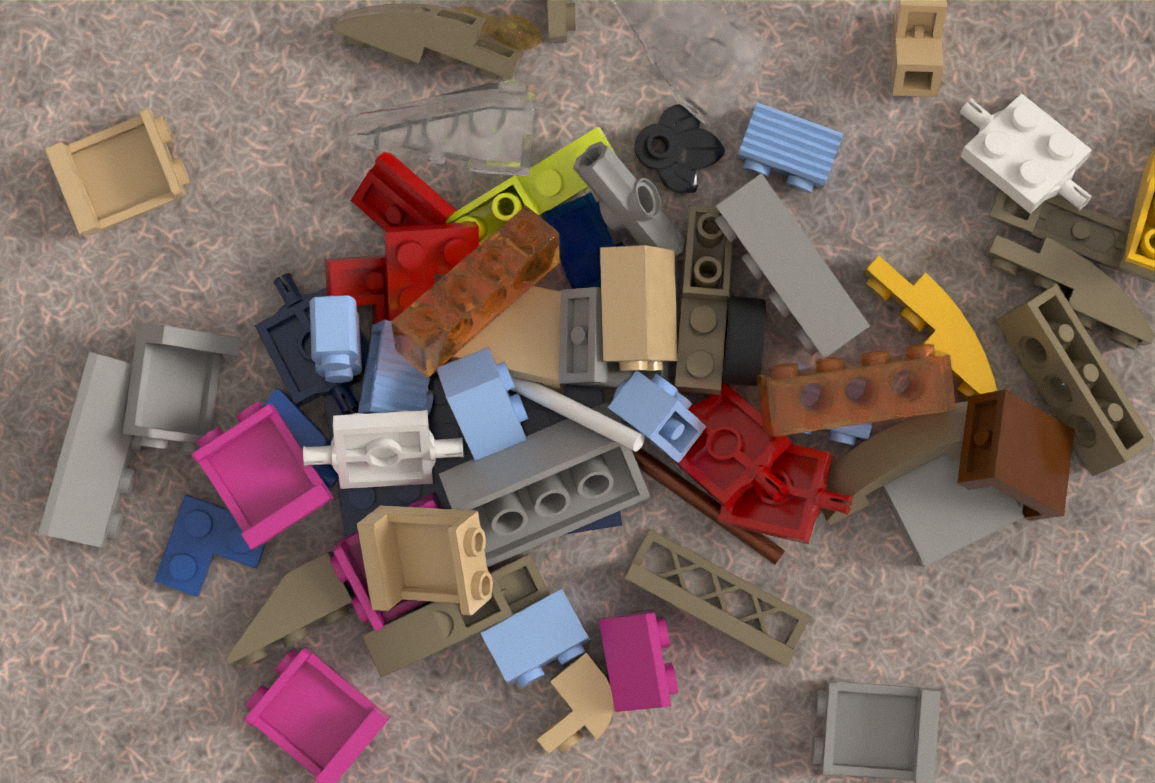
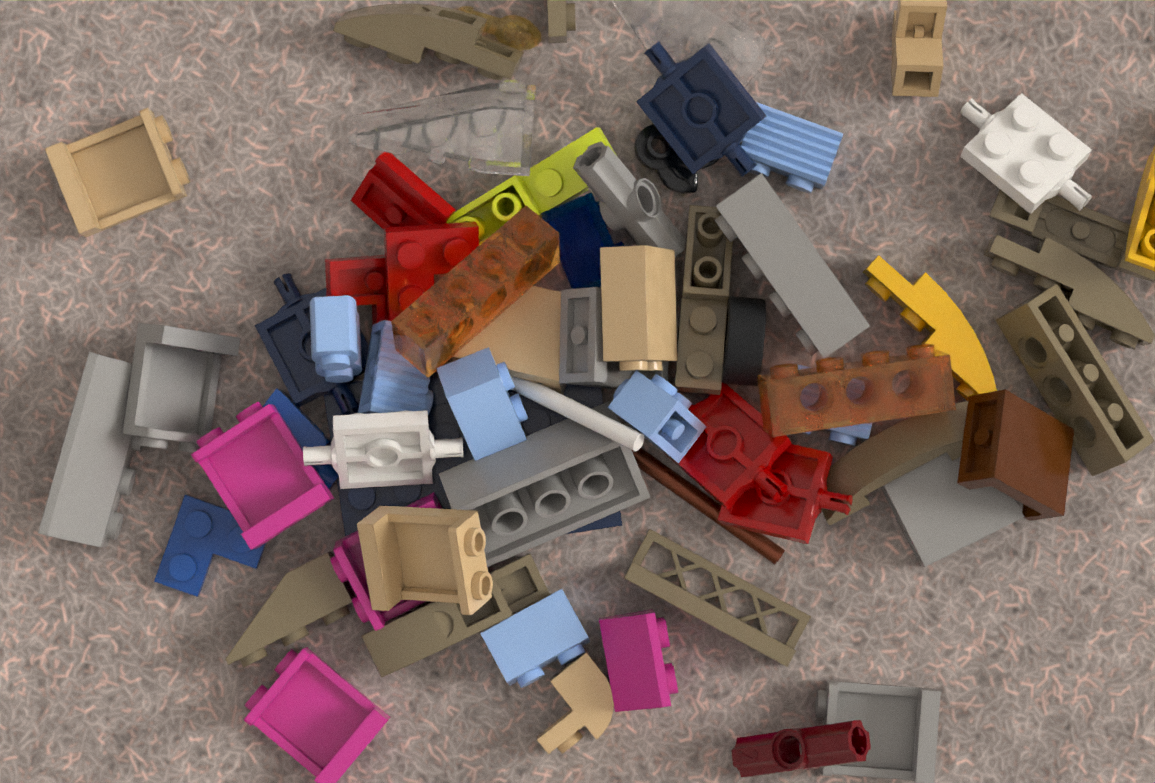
(701, 108): none -> dark blue plate
(820, 746): none -> dark red piece

